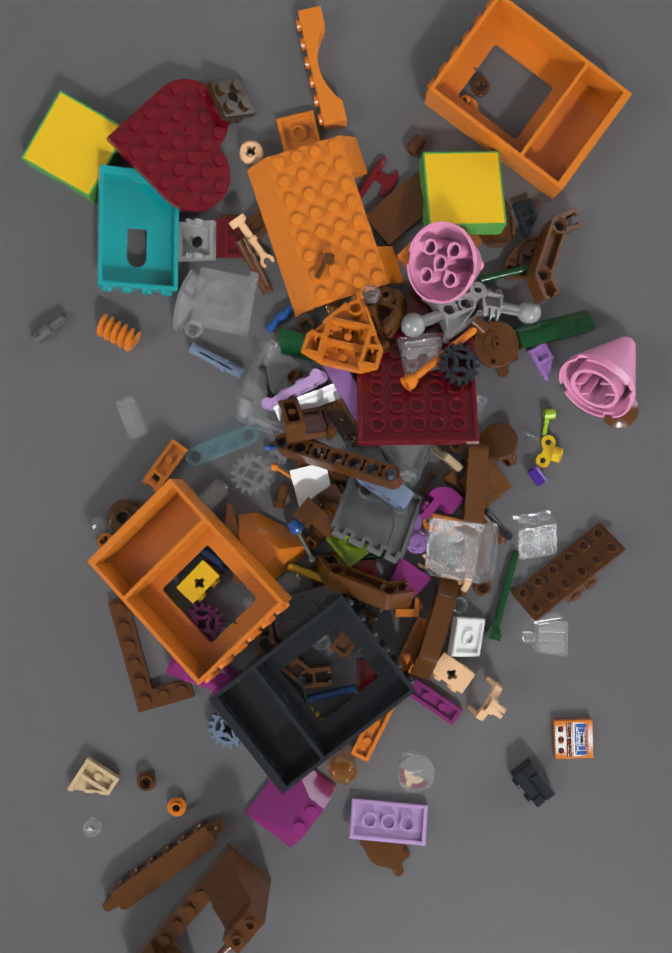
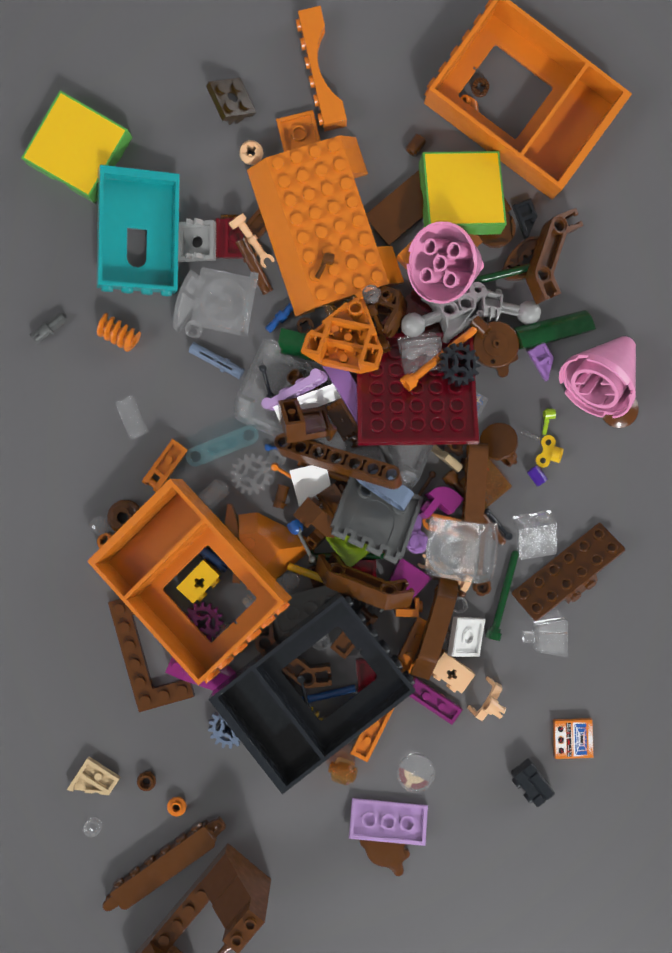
(177, 145): dark red plate -> none
(295, 811): magenta slope -> none
(385, 181): dark red piece -> none

